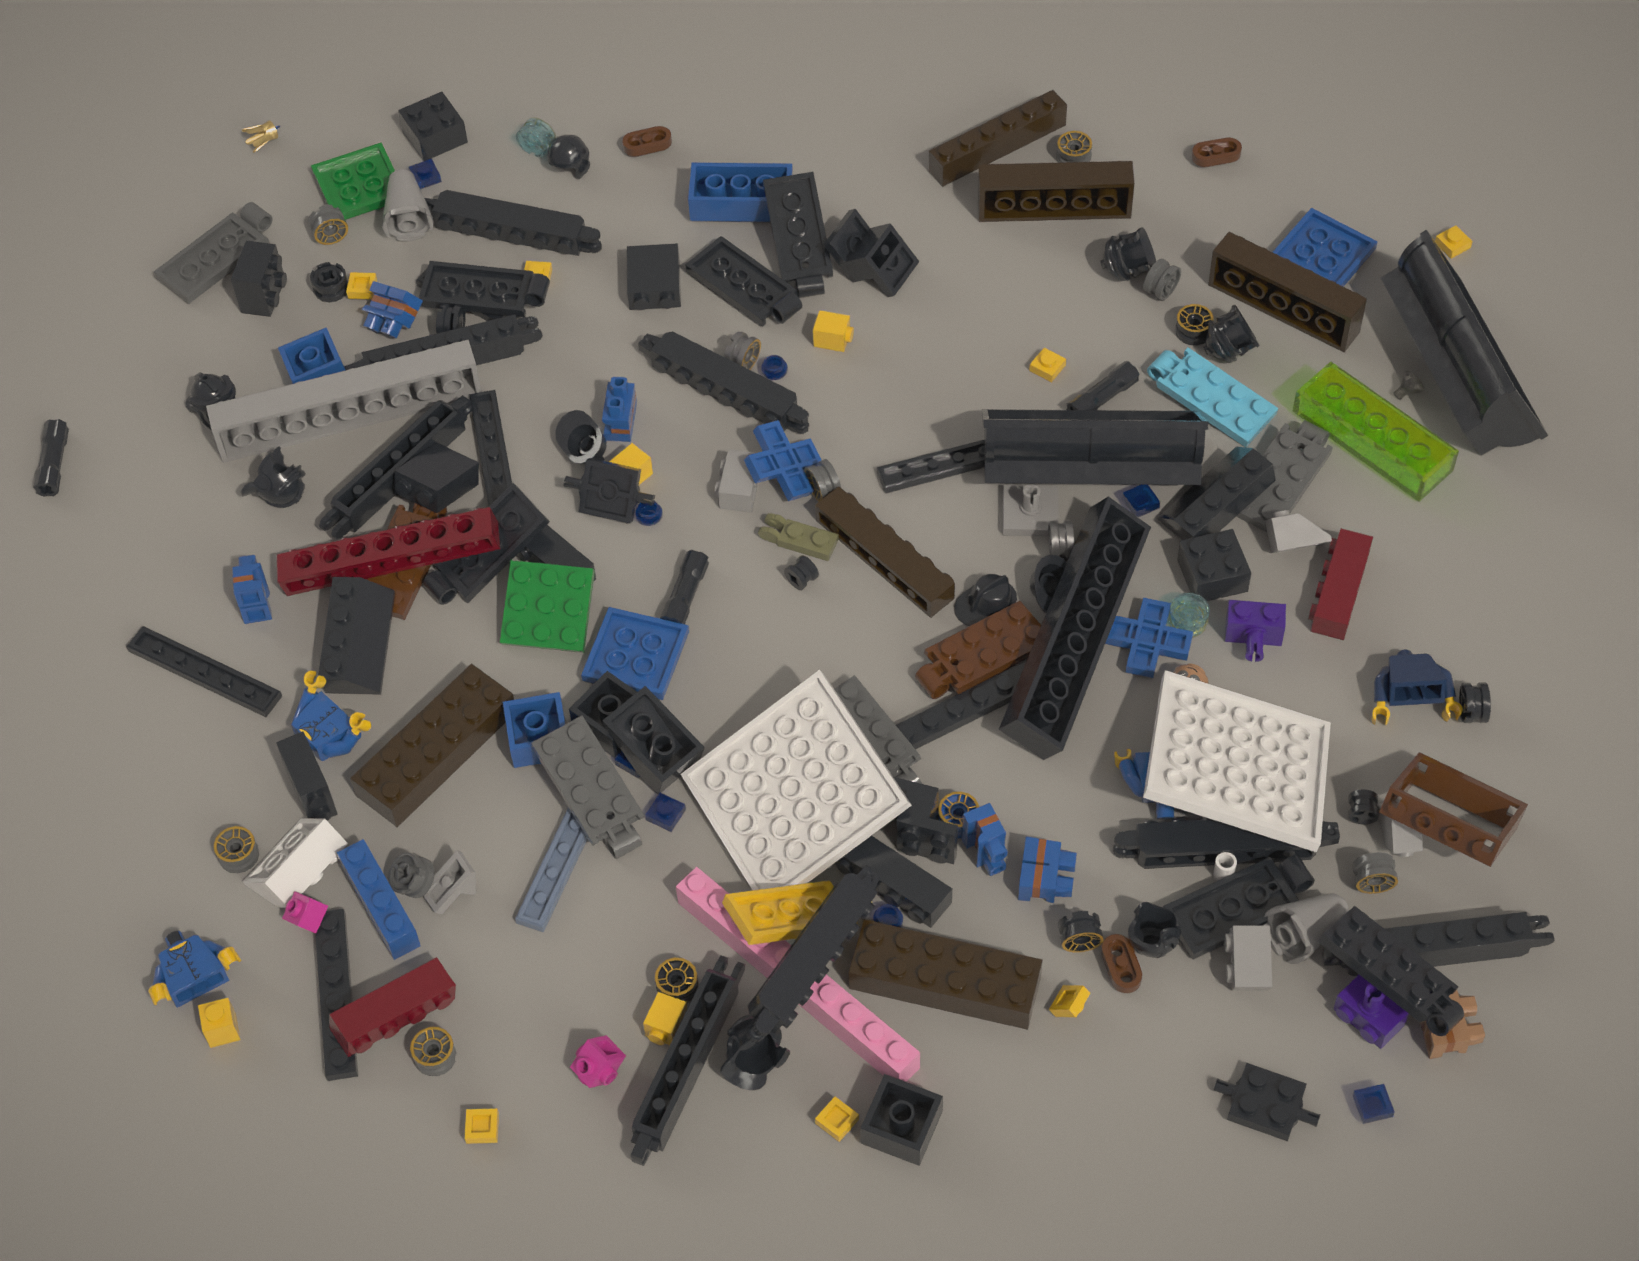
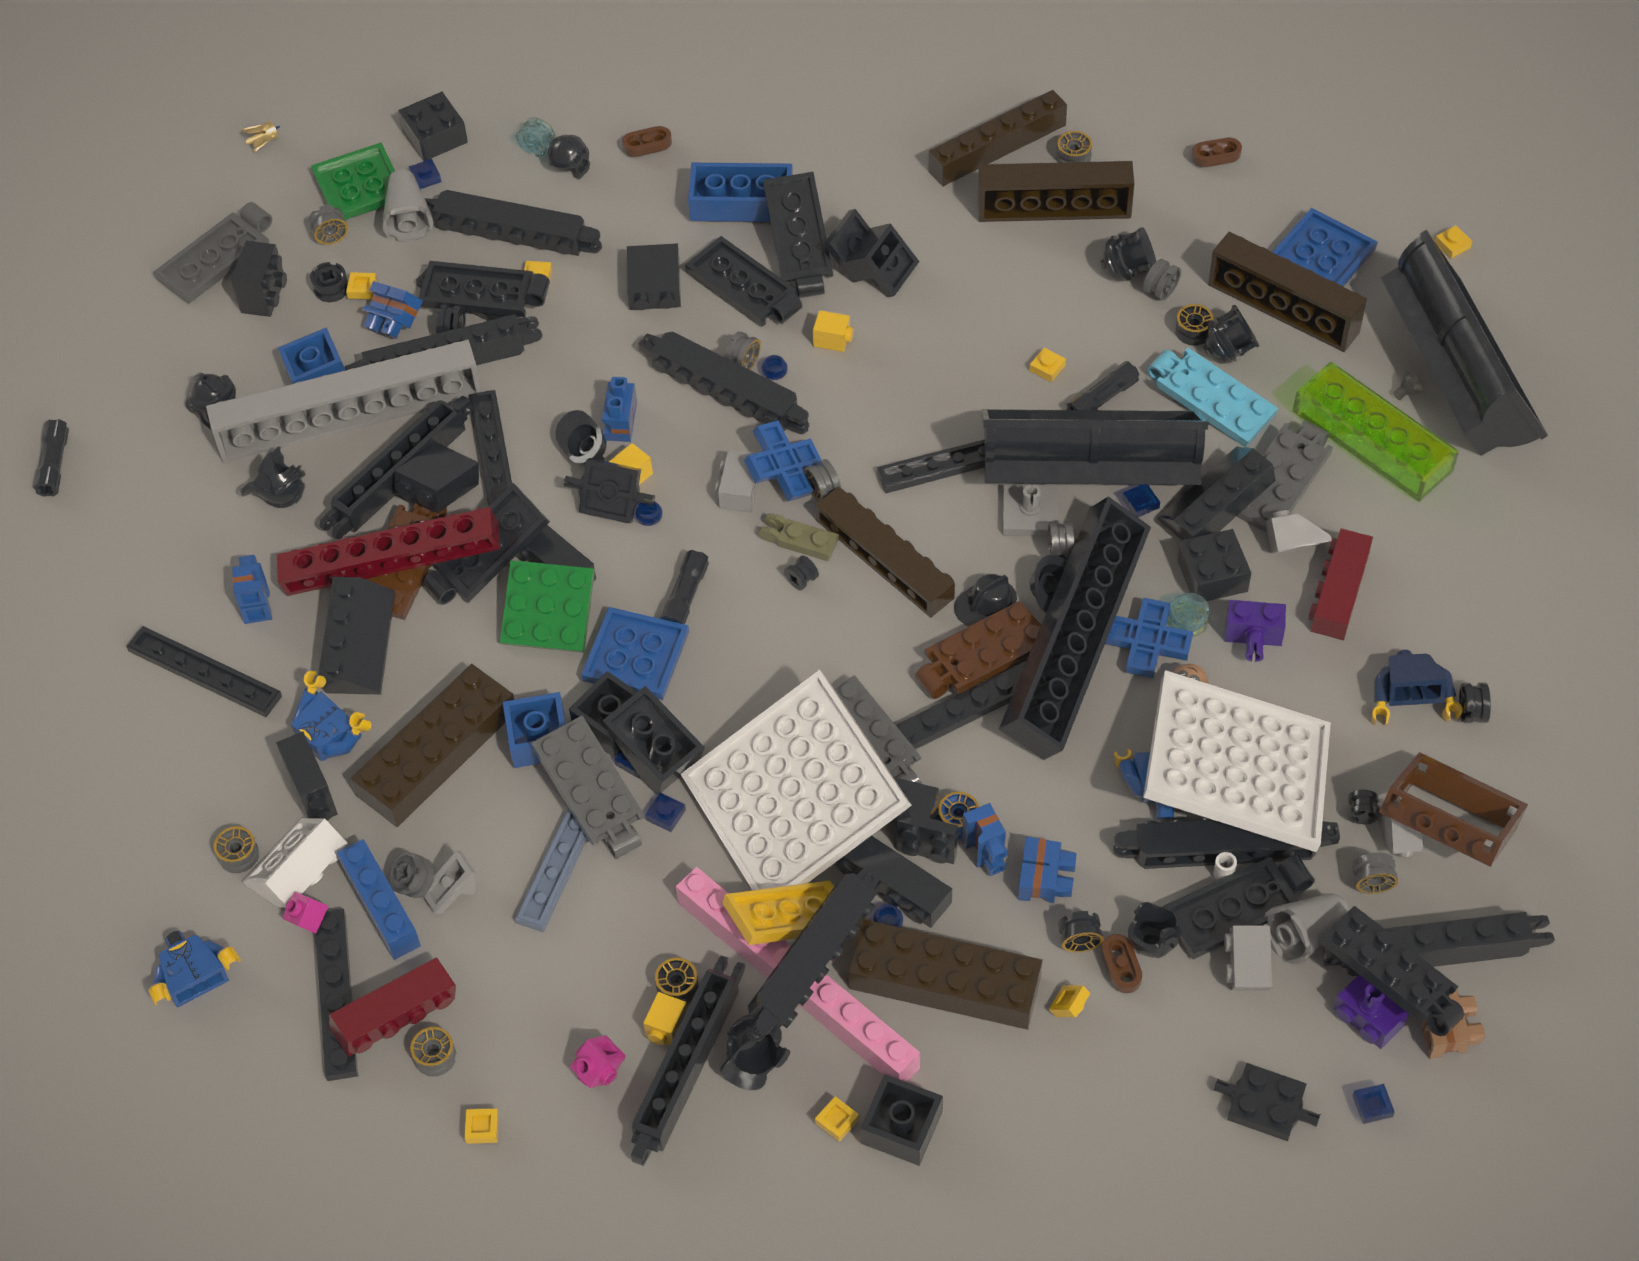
(219, 1022): yellow brick -> none

